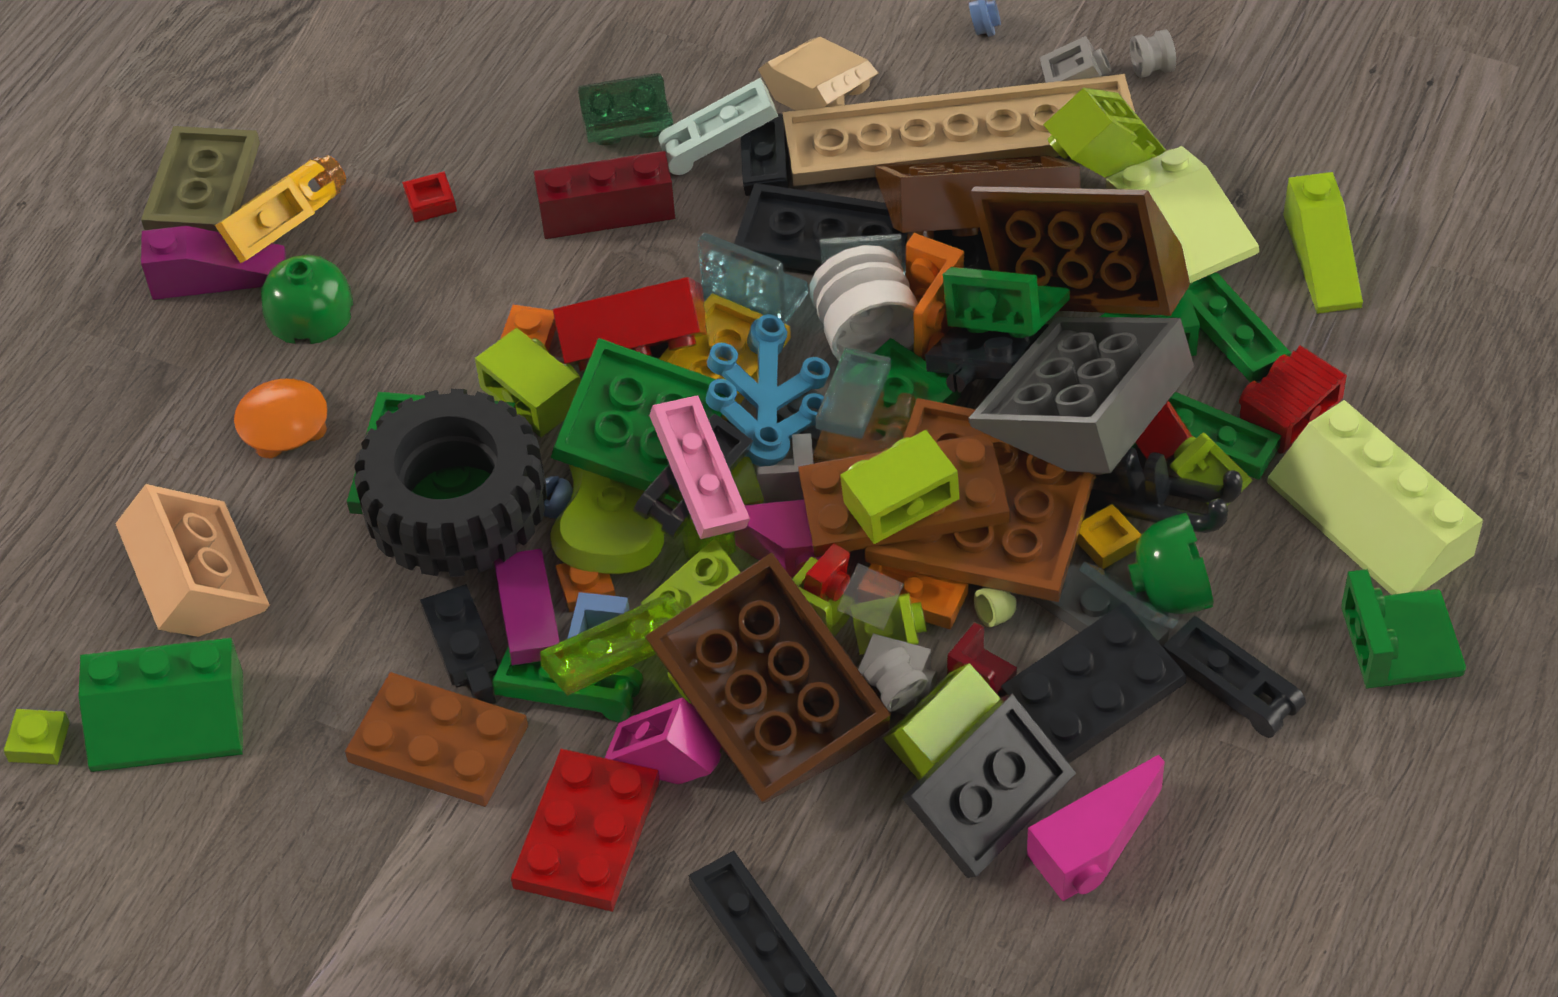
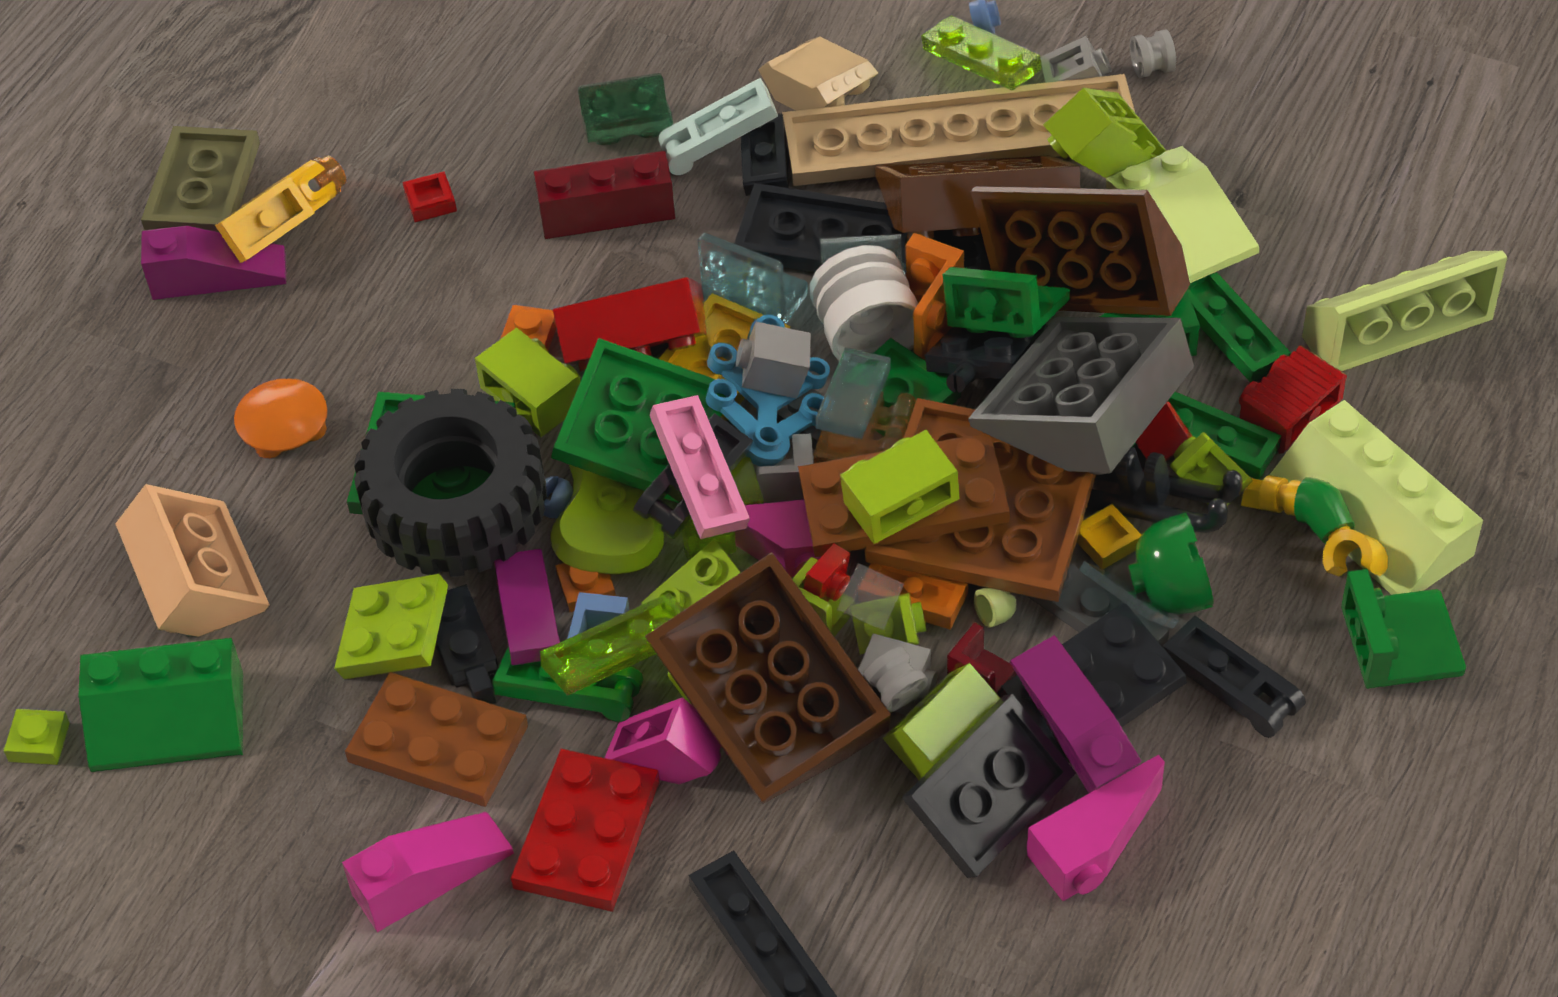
(306, 299): green cylinder -> none
(391, 626): none -> lime plate
(422, 865): none -> dark pink slope
(774, 359): none -> light grey brick
(981, 52): none -> clear neon green plate
(1075, 714): none -> magenta slope
(1323, 241): lime slope -> none
(1326, 514): none -> yellow piece
(1405, 309): none -> yellowish green slope

